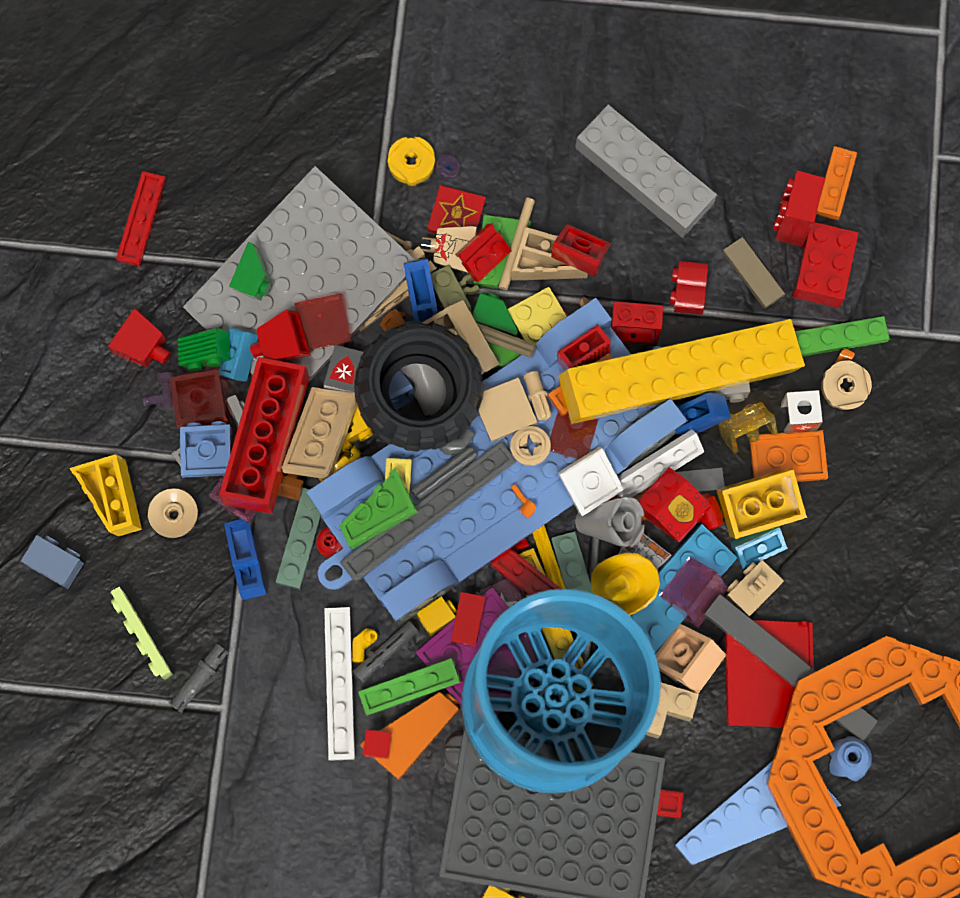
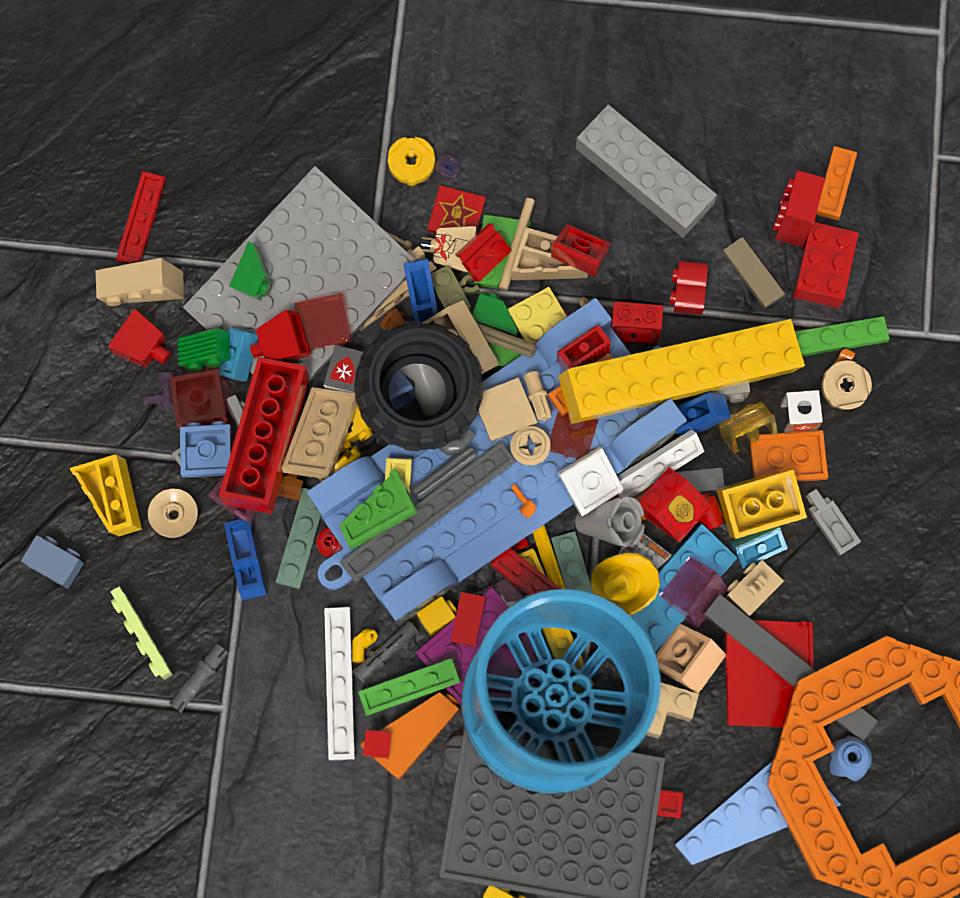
(139, 282): none -> tan wedge
(832, 523): none -> light grey hinge

